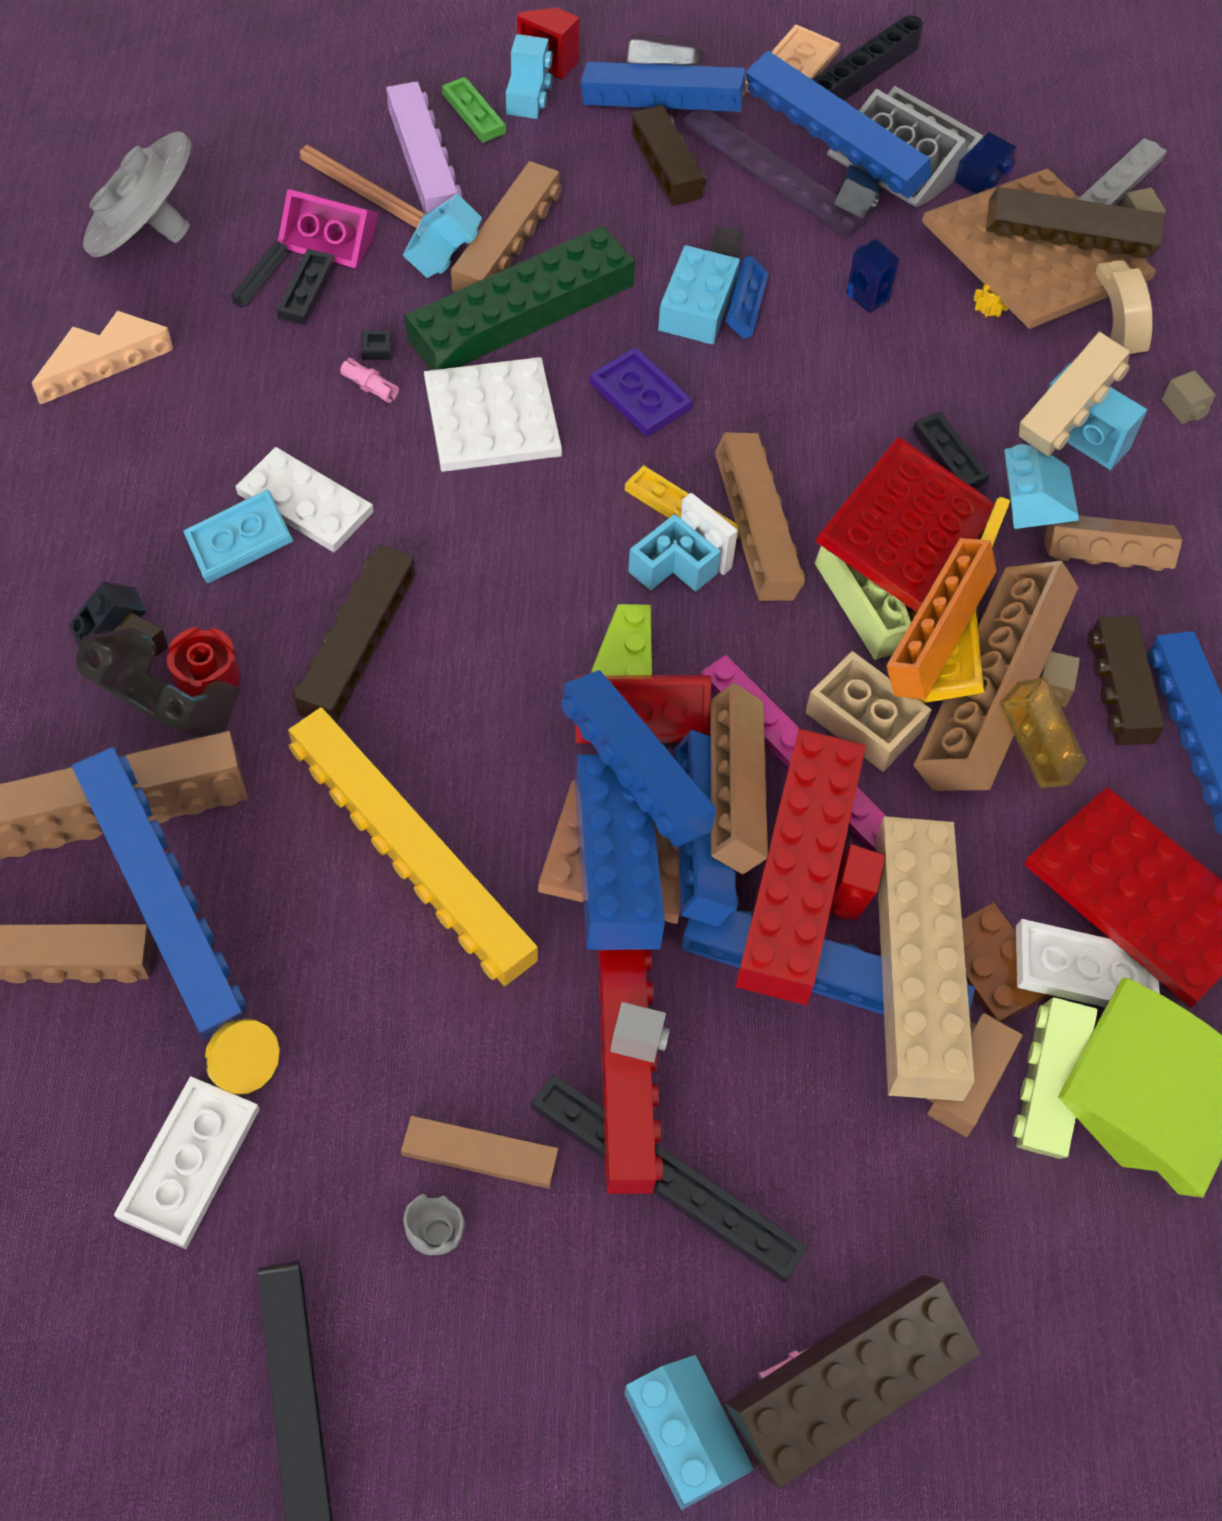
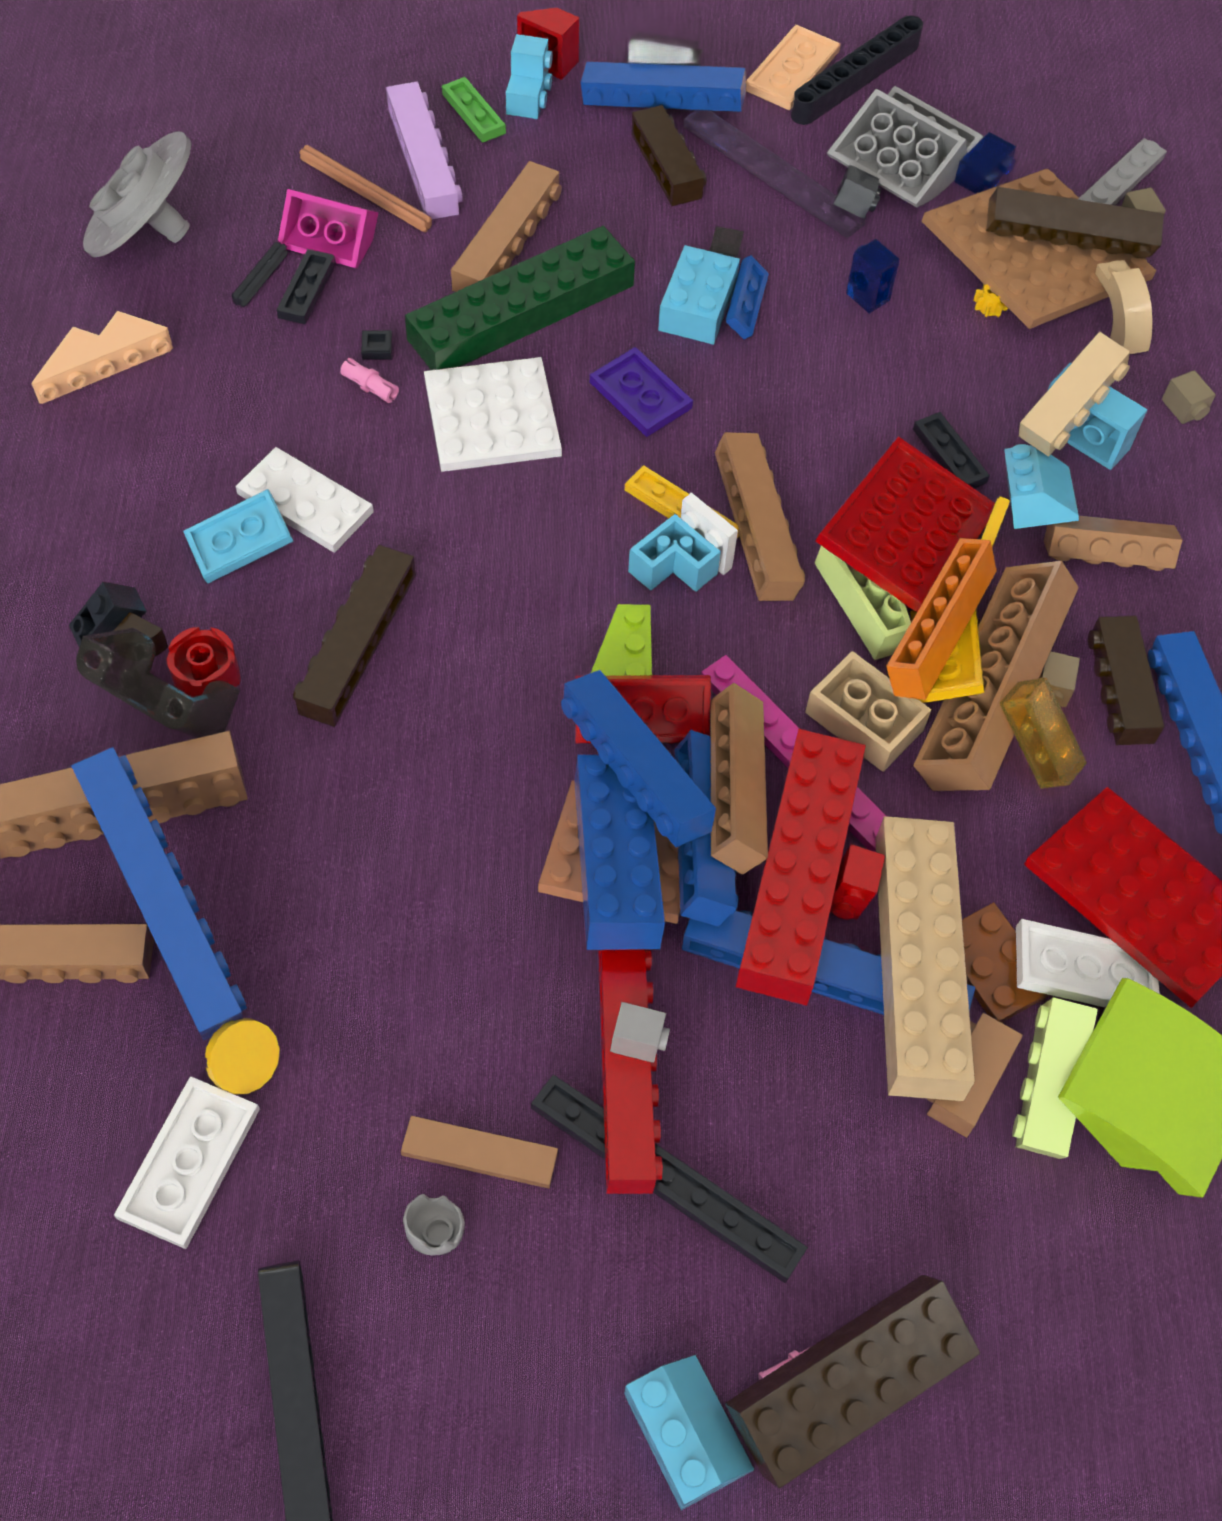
(413, 847): yellow brick -> none
(441, 235): medium azure brick -> none
(838, 125): blue brick -> none

